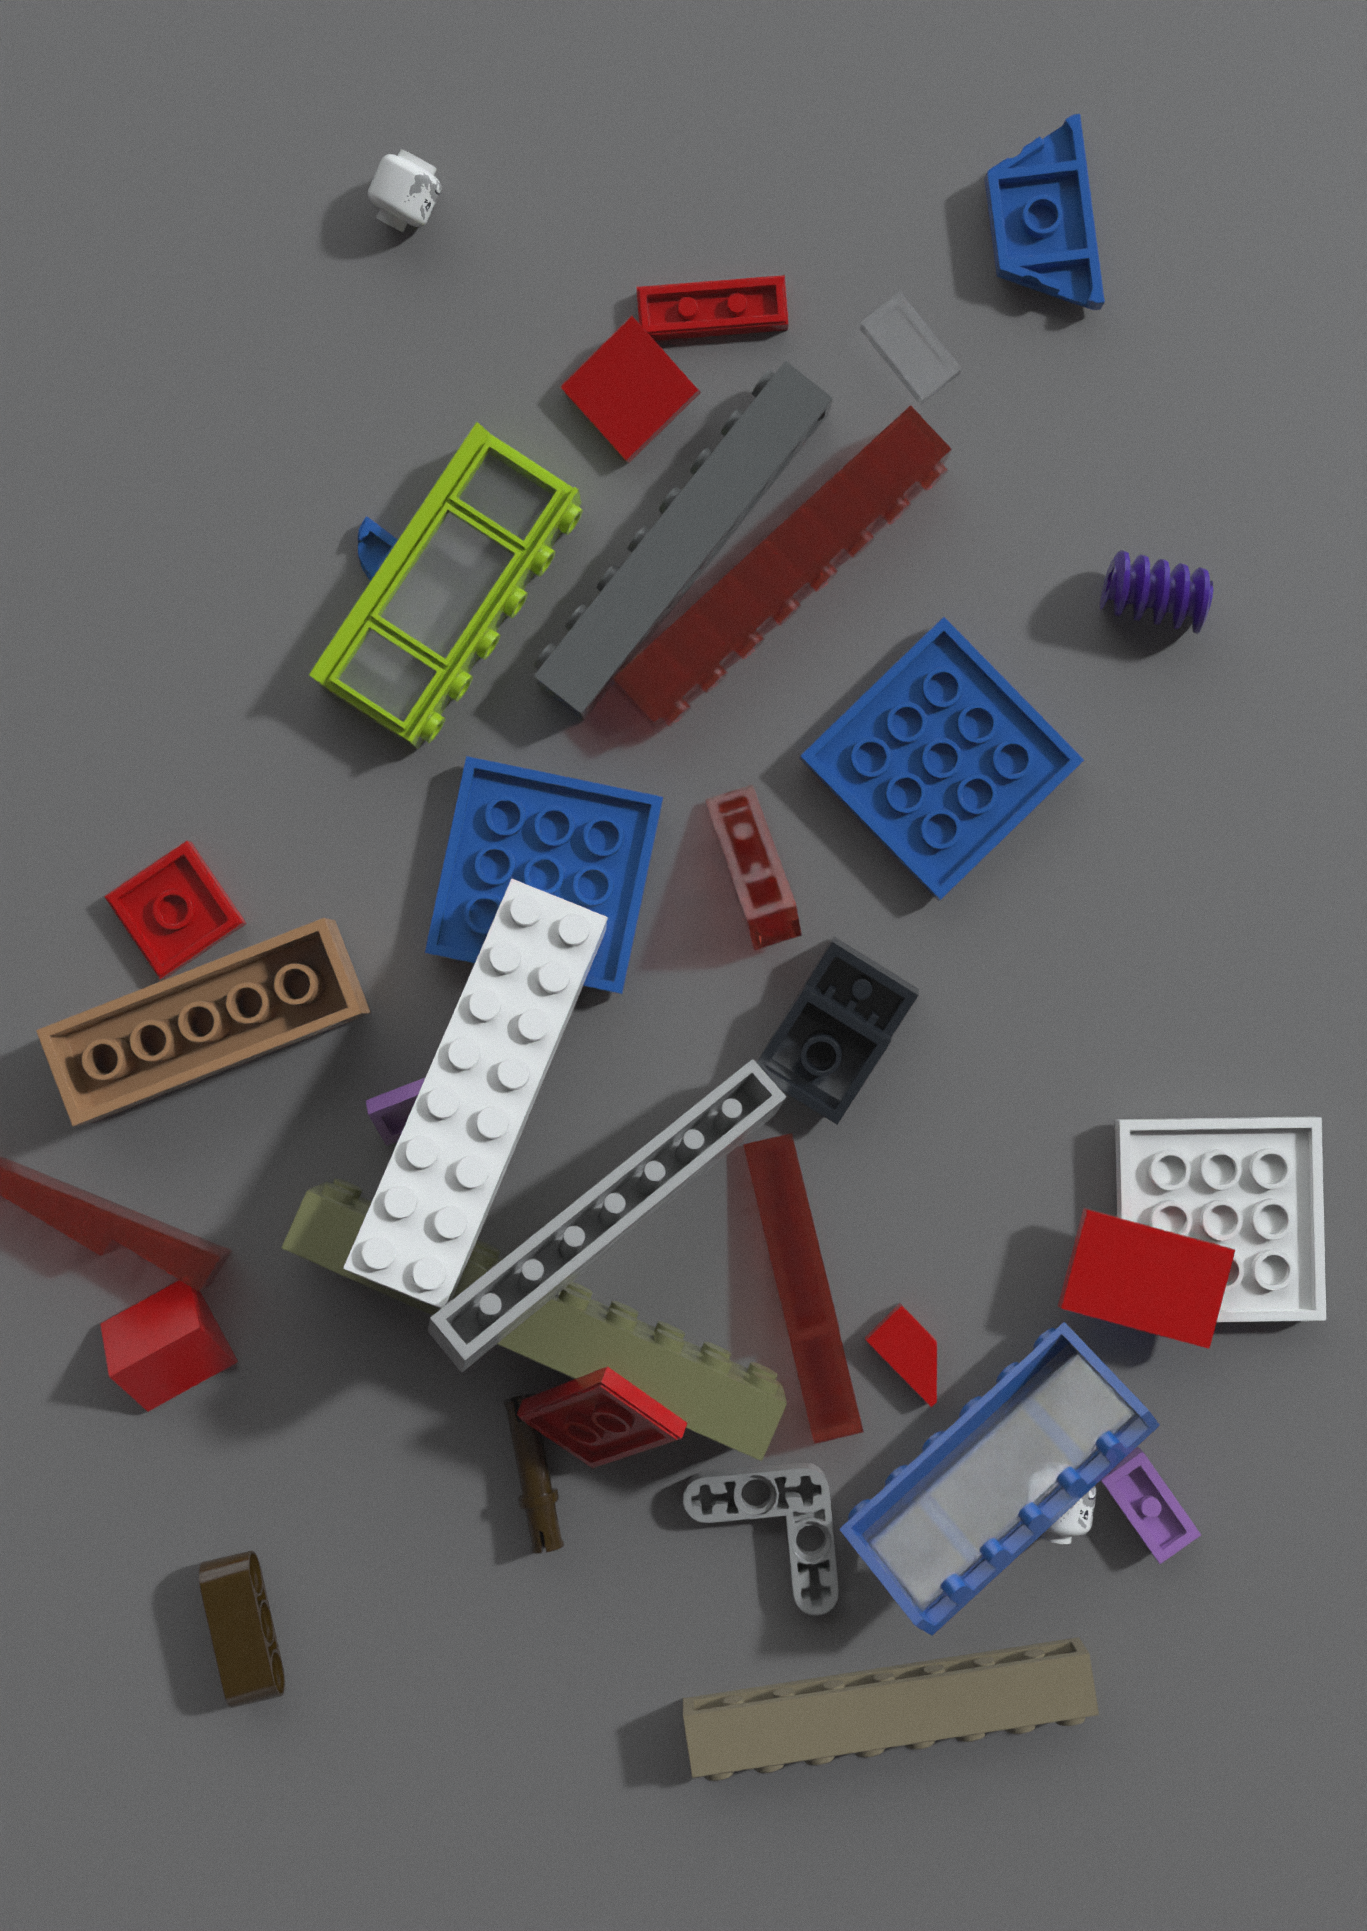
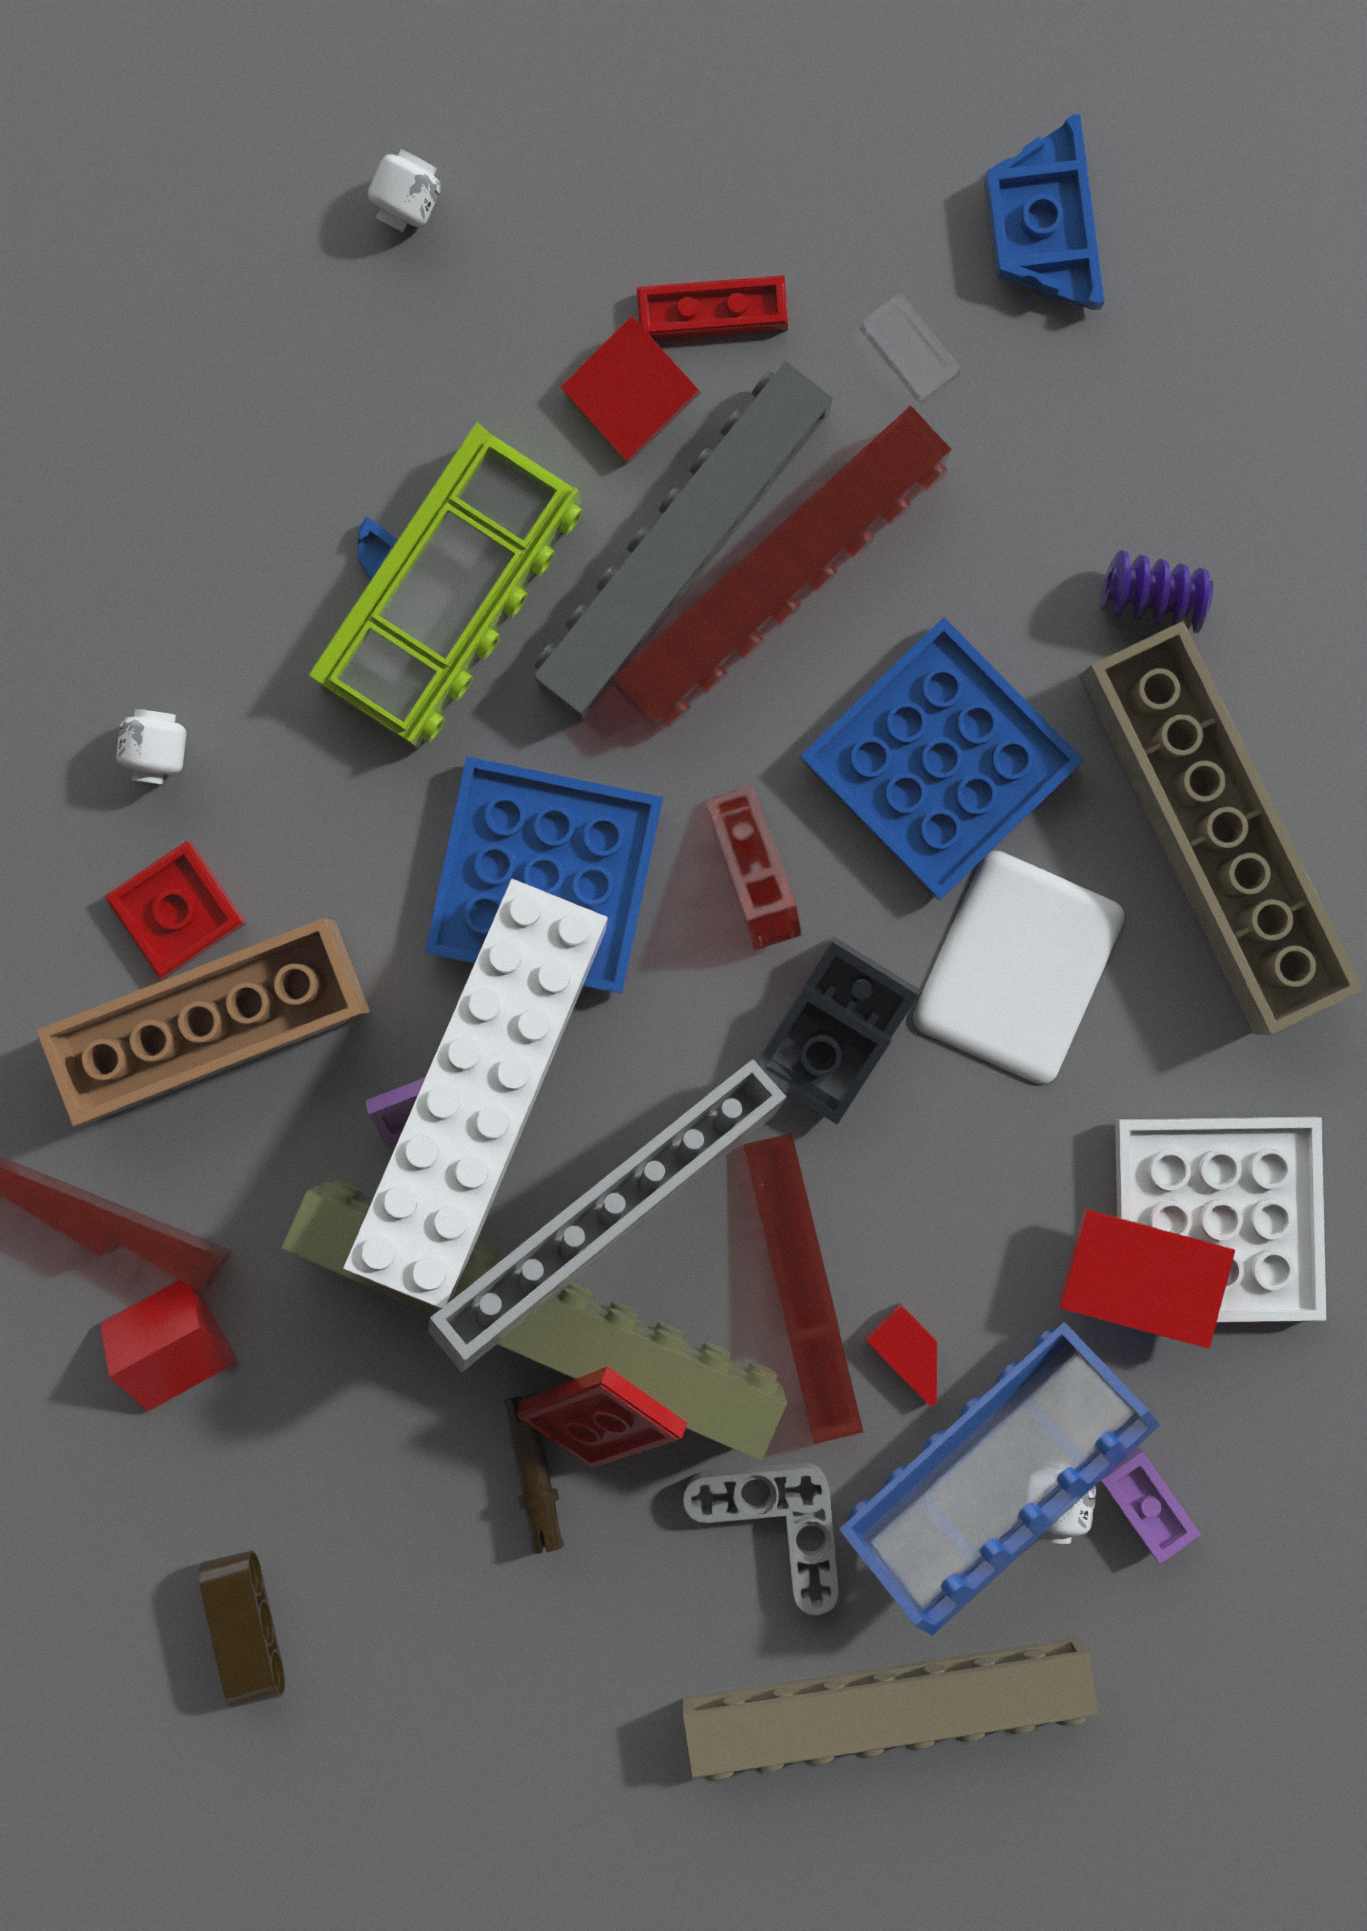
(151, 745): none -> white head
(1018, 967): none -> white piece
(1220, 831): none -> dark tan brick

